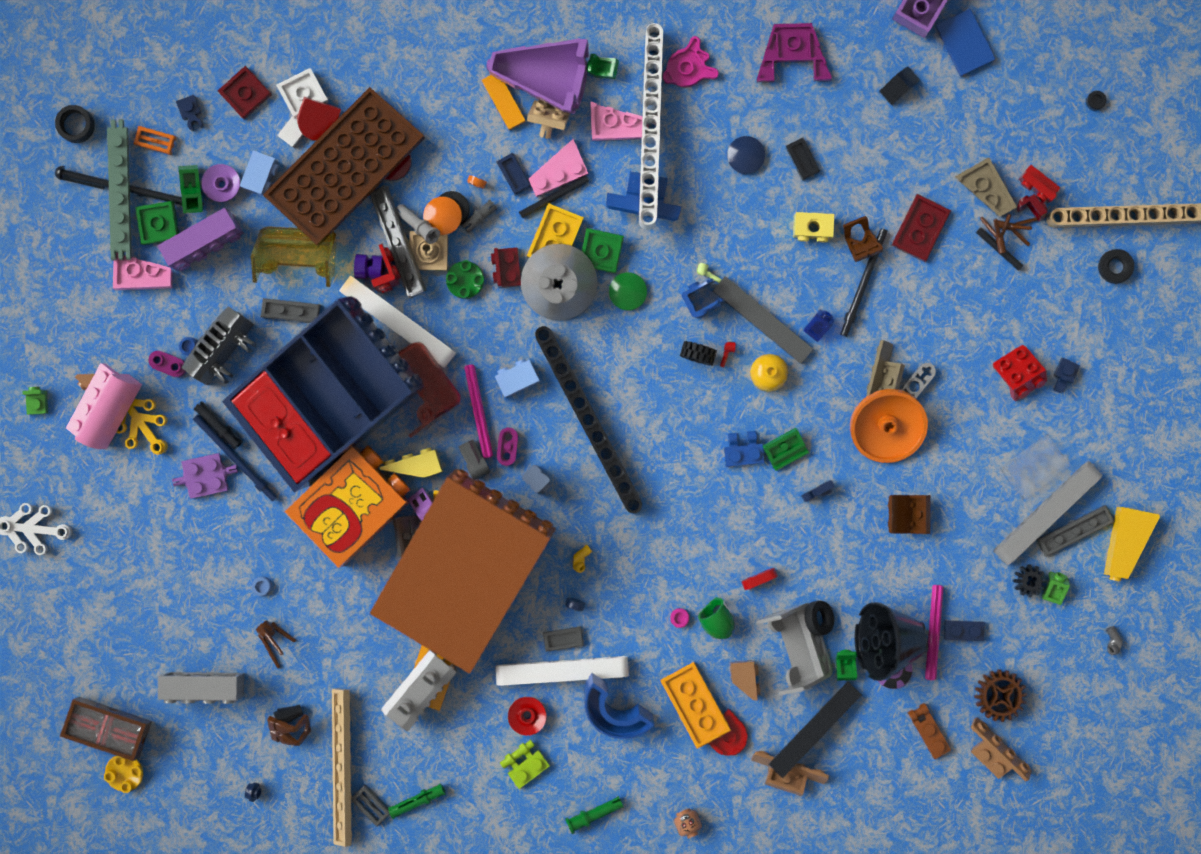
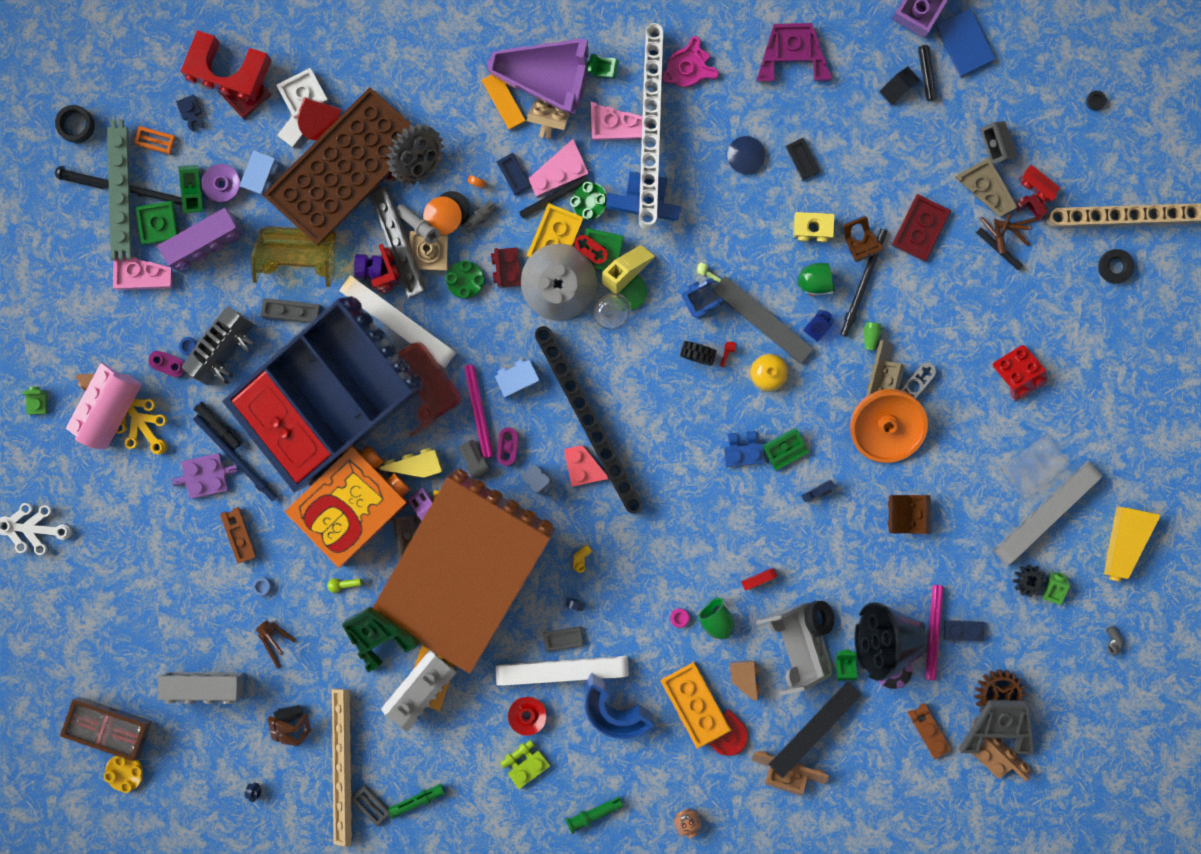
(238, 535): none -> dark orange plate
(244, 83): none -> red arch
(335, 585): none -> lime bar
(372, 629): none -> dark green wing
(415, 154): none -> dark grey gear
(582, 466): none -> coral wing
(589, 201): none -> green dish
(594, 245): none -> red beam
(619, 308): none -> clear cylinder
(625, 268): none -> light yellow slope
(816, 279): none -> green piece
(871, 335): none -> bright green cone
(927, 73): none -> black axle
(998, 142): none -> dark grey brick
(1001, 720): none -> dark grey wing
(1066, 372): dark blue plate -> none
(1075, 530): dark grey tile -> none

